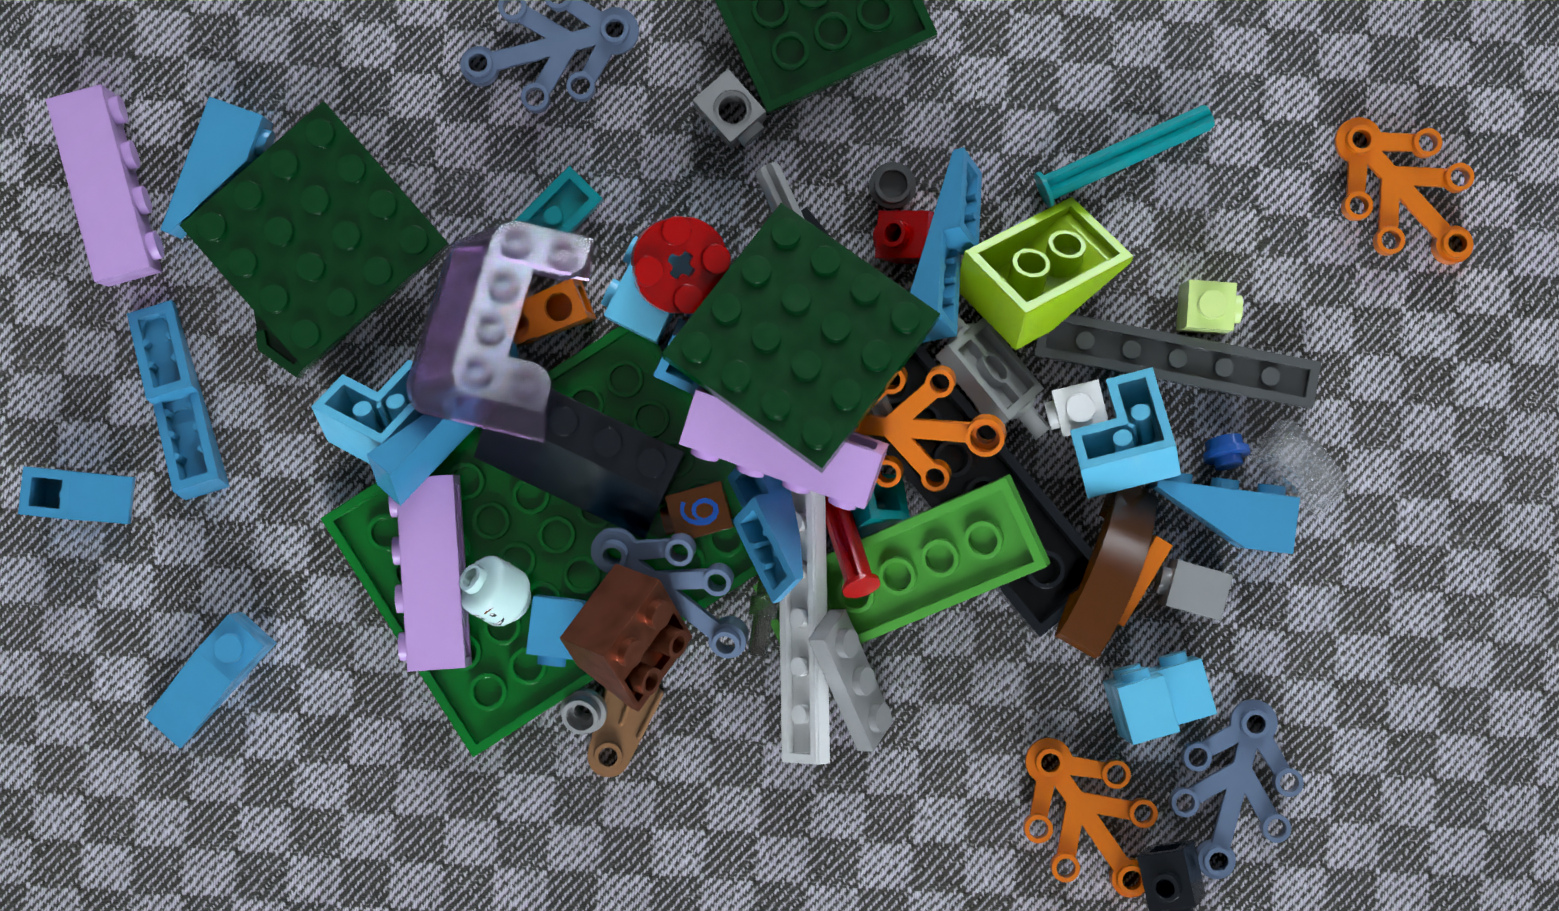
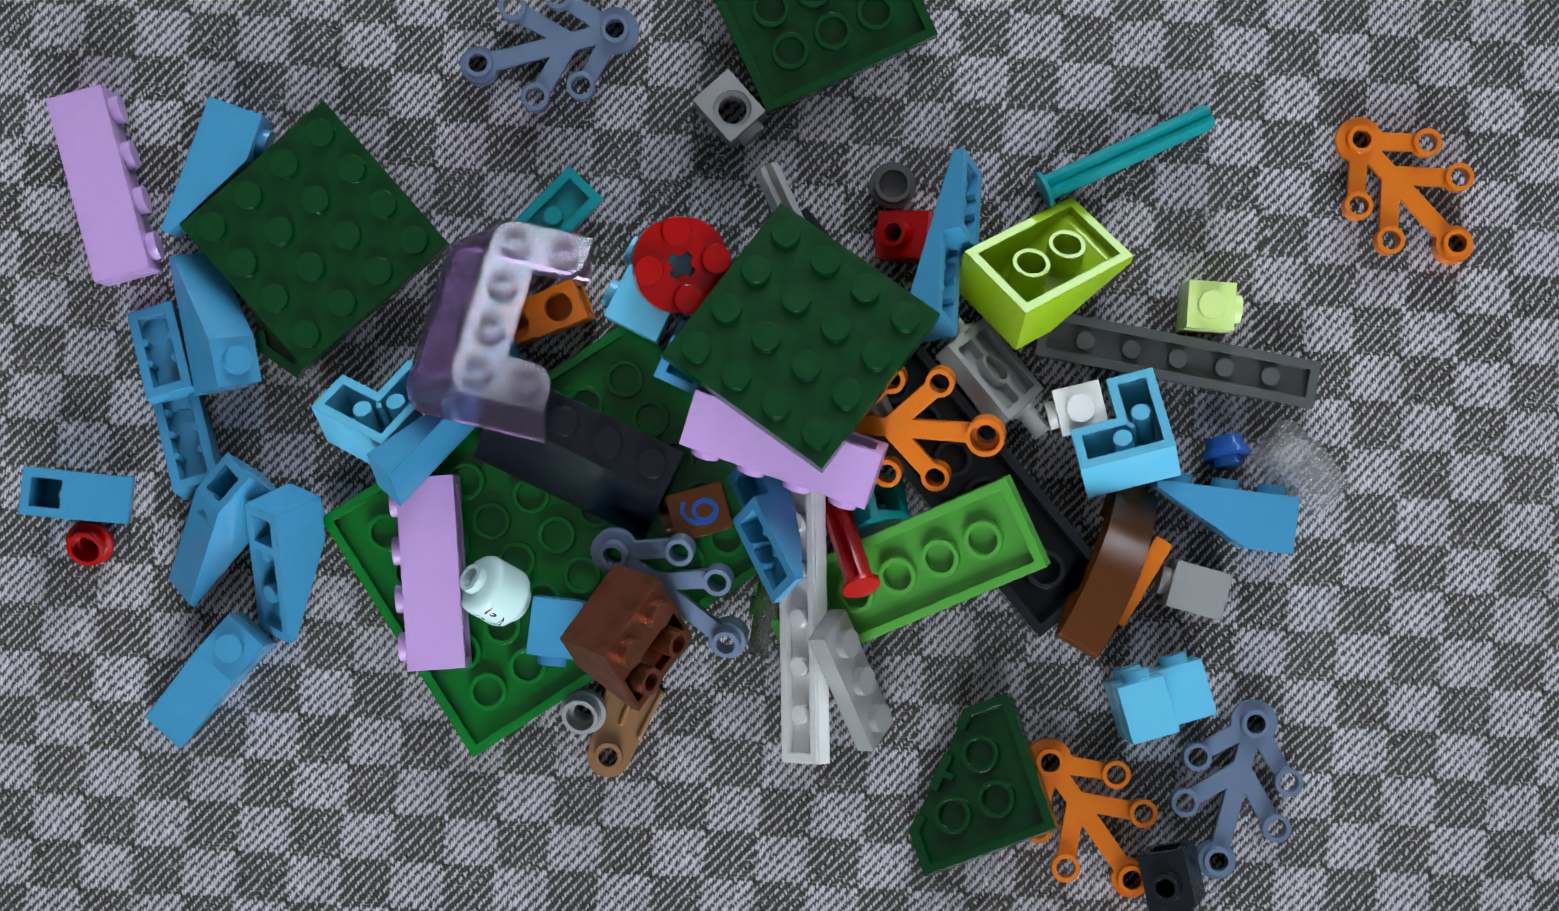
(83, 550): none -> red plate
(213, 327): none -> dark azure slope
(216, 526): none -> dark azure slope
(285, 552): none -> dark azure slope
(983, 791): none -> dark green plate

